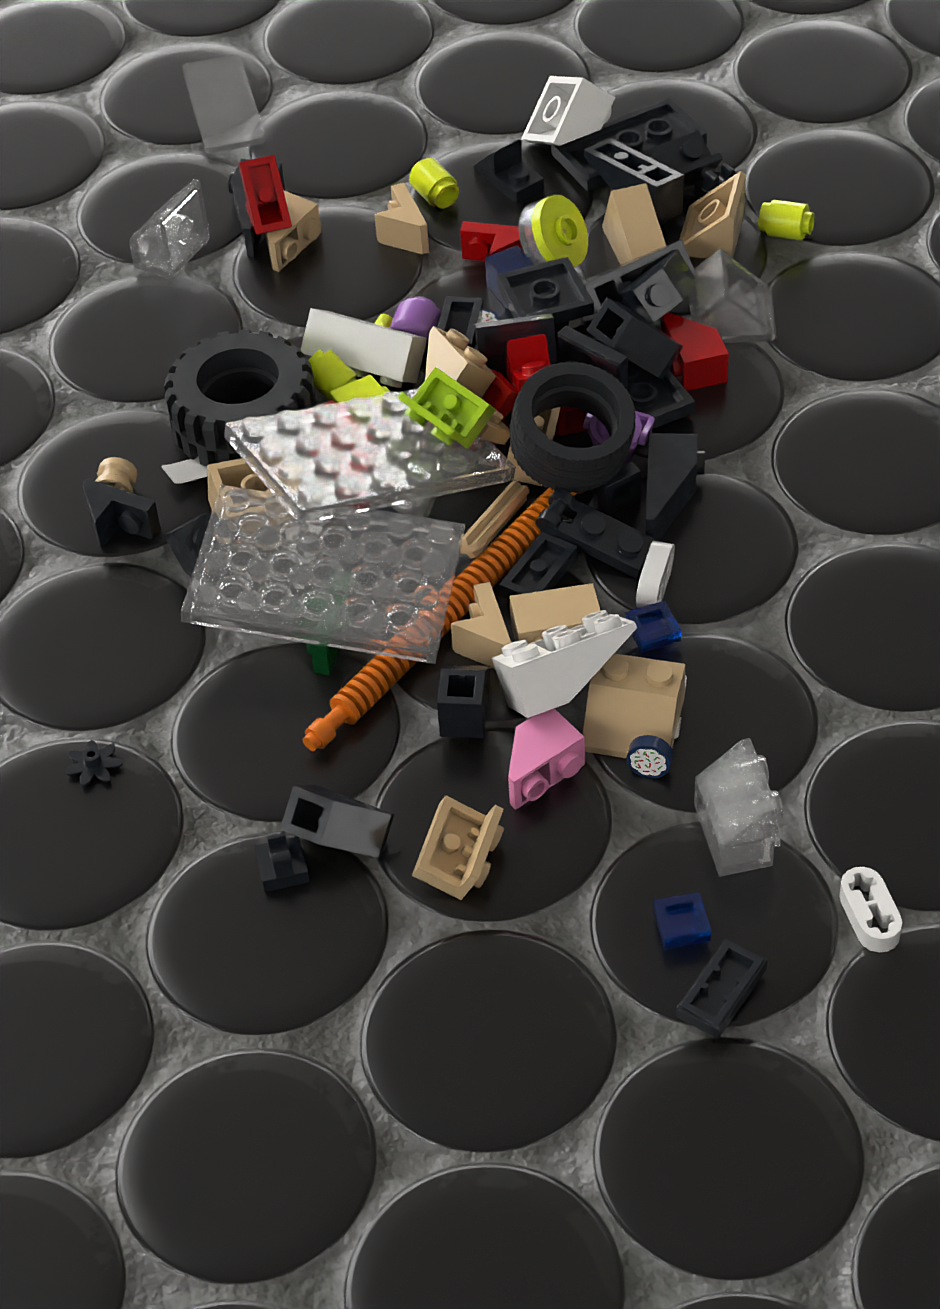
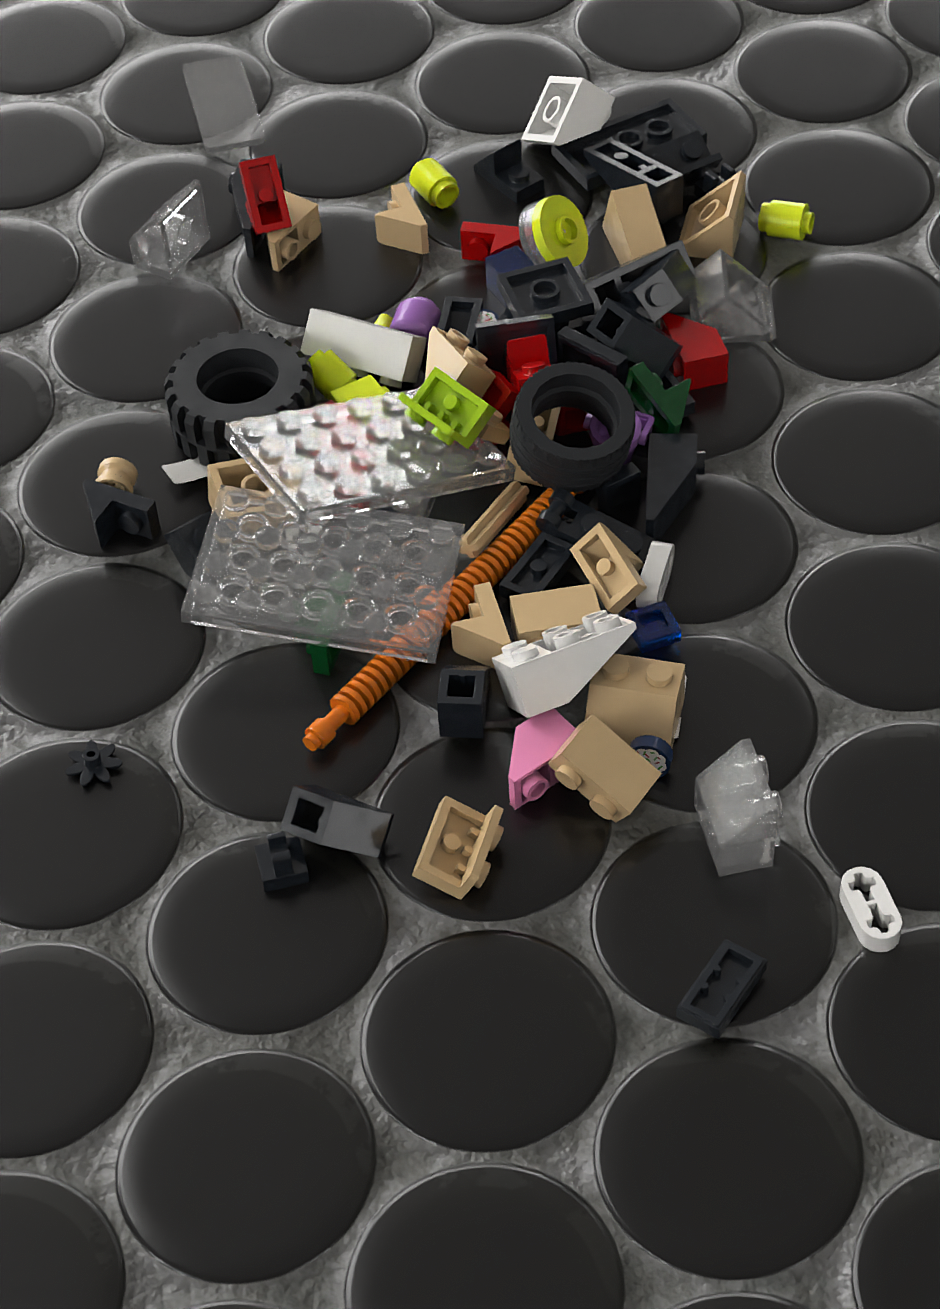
(603, 769): none -> tan brick
(609, 567): none -> tan slope
(651, 398): none -> dark green slope
(682, 920): clear blue plate -> none

